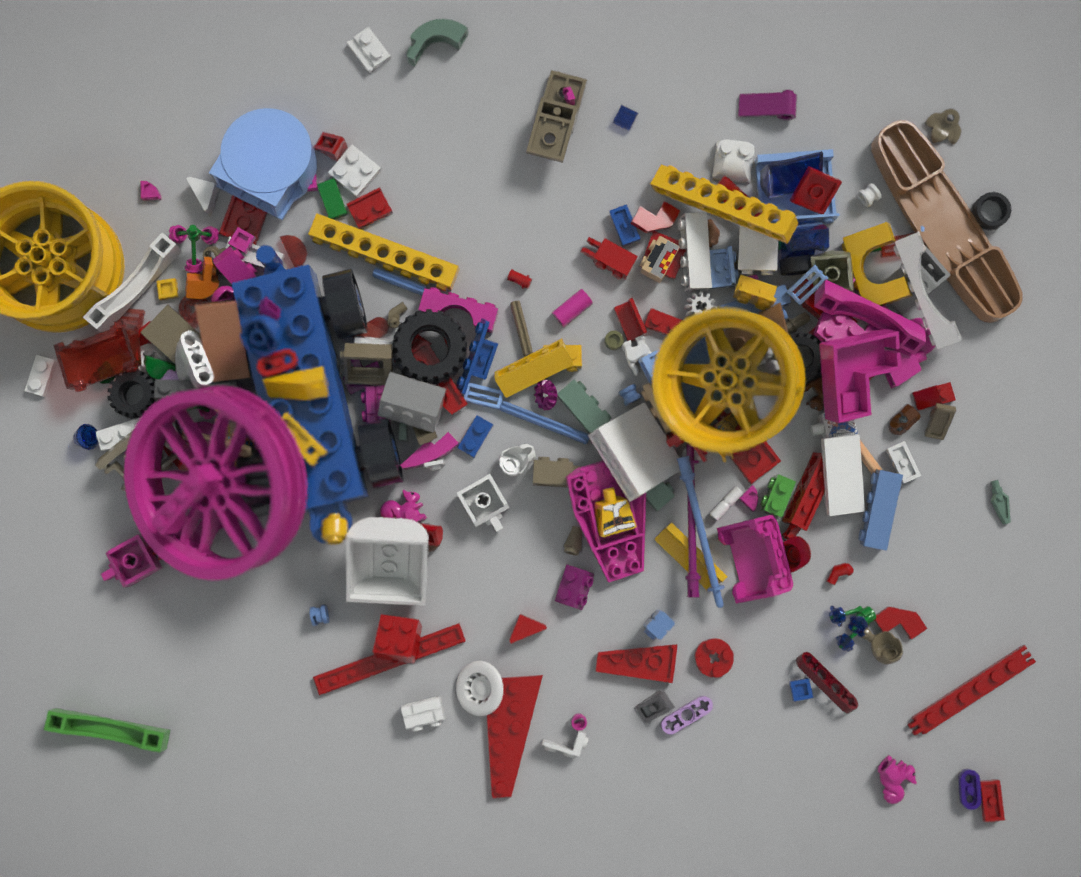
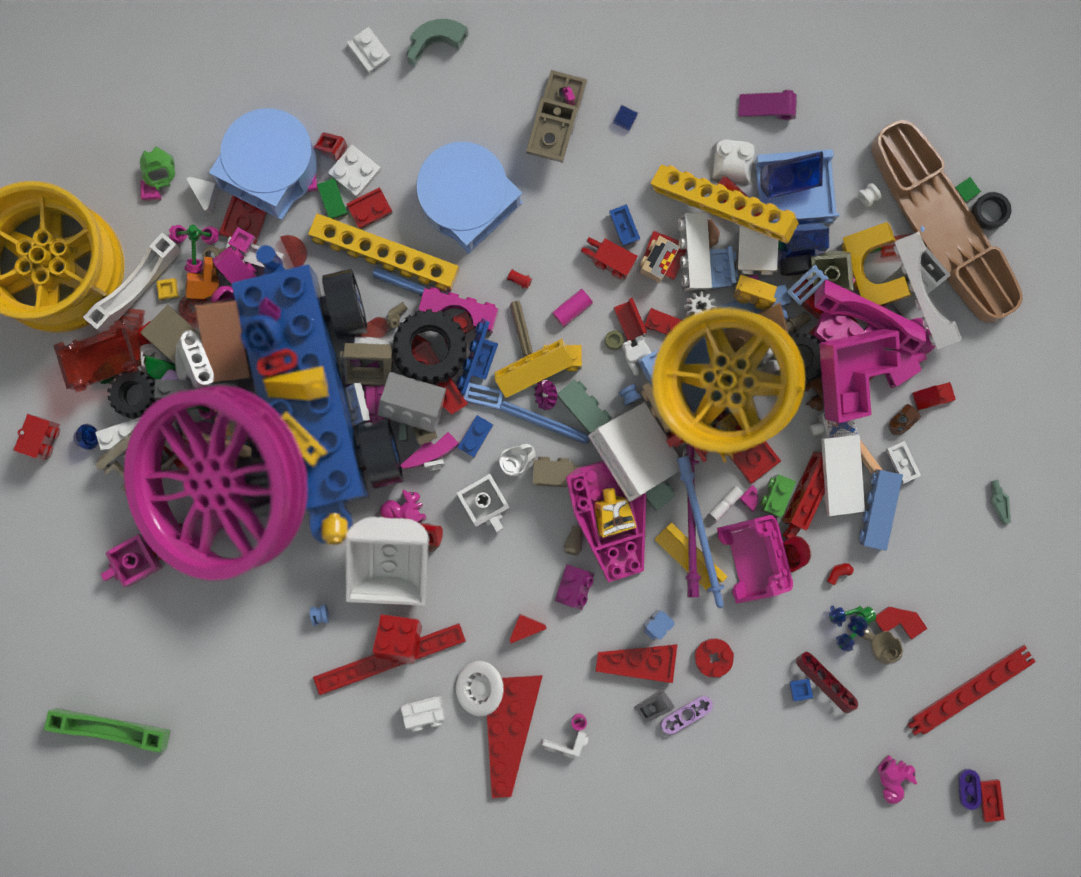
(37, 437): none -> red brick
(40, 375): white plate -> none
(156, 160): none -> bright green helmet
(197, 484): dark pink arch -> none
(357, 406): none -> white plate
(465, 192): none -> light blue brick
(465, 322): none -> red plate
(649, 222): tile -> none
(815, 190): red tile -> none
(940, 421): dark tan tile -> none
(943, 128): dark tan plate -> none
(968, 189): none -> green tile

